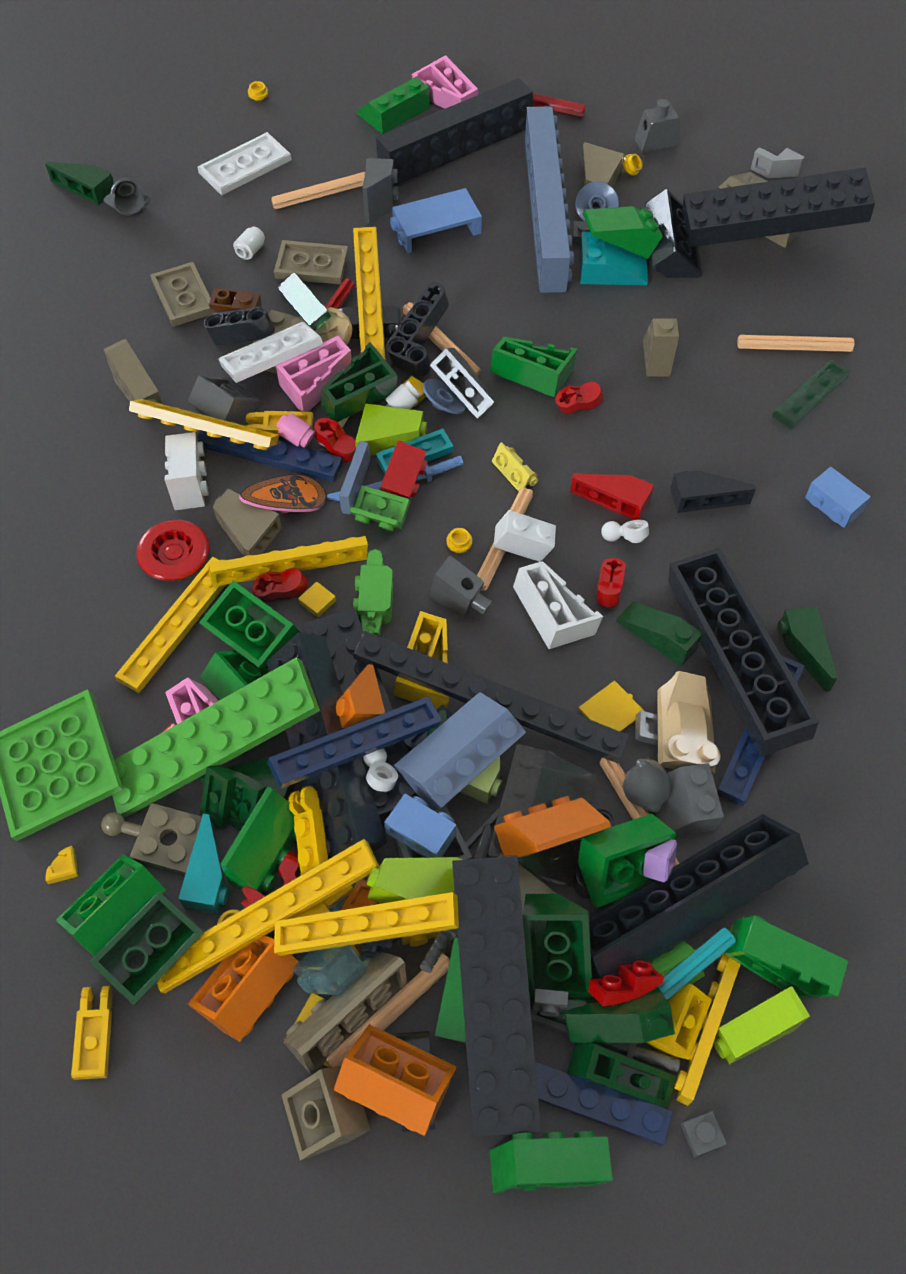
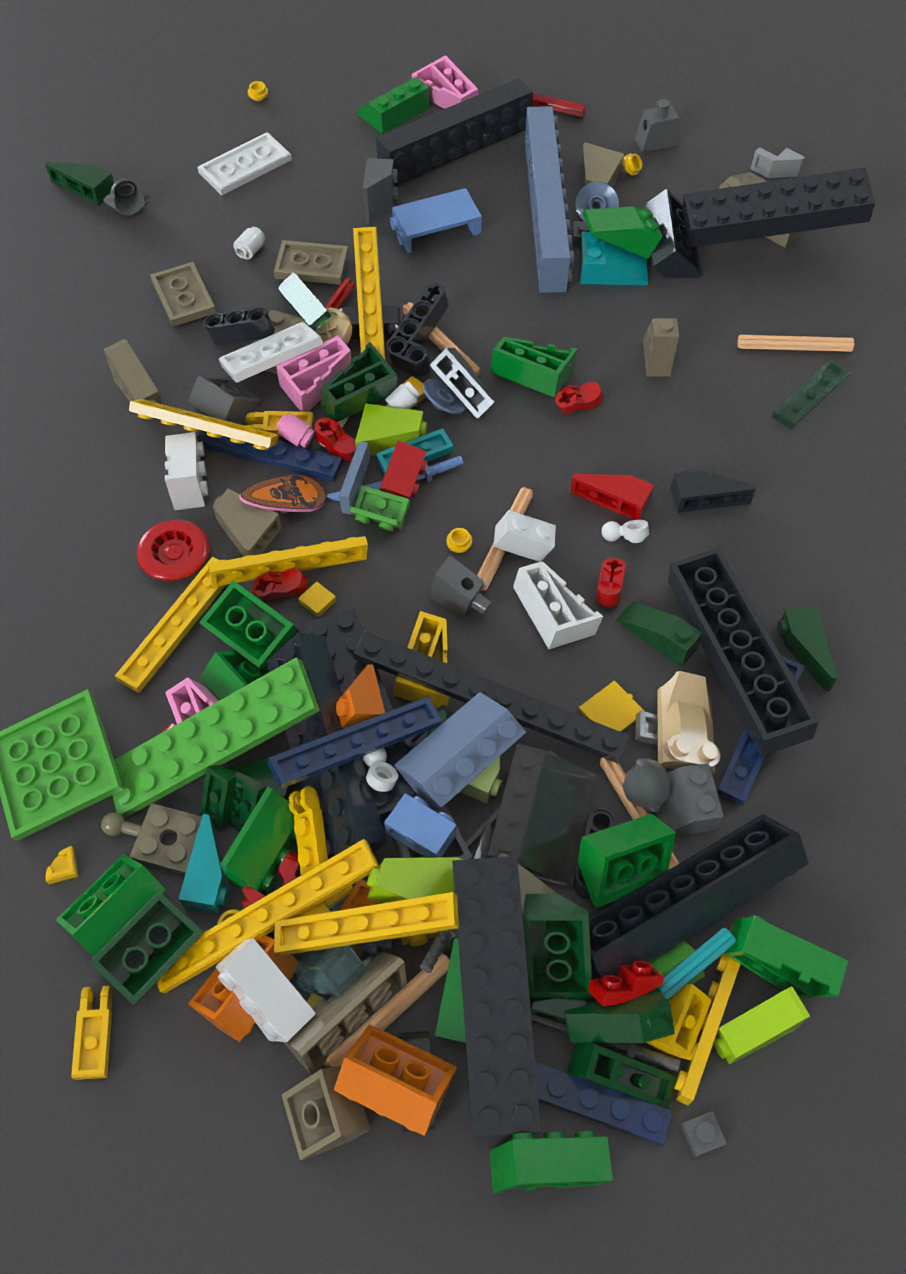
(229, 300): reddish brown slope -> none
(264, 991): none -> white wedge
(318, 191): light nougat axle -> none
(375, 593): bright green hinge -> none
(511, 467): light yellow hinge -> none
(548, 826): orange slope -> none
(550, 1002): dark grey plate -> none
(660, 861): lavender slope -> none
(837, 497): medium blue brick -> none

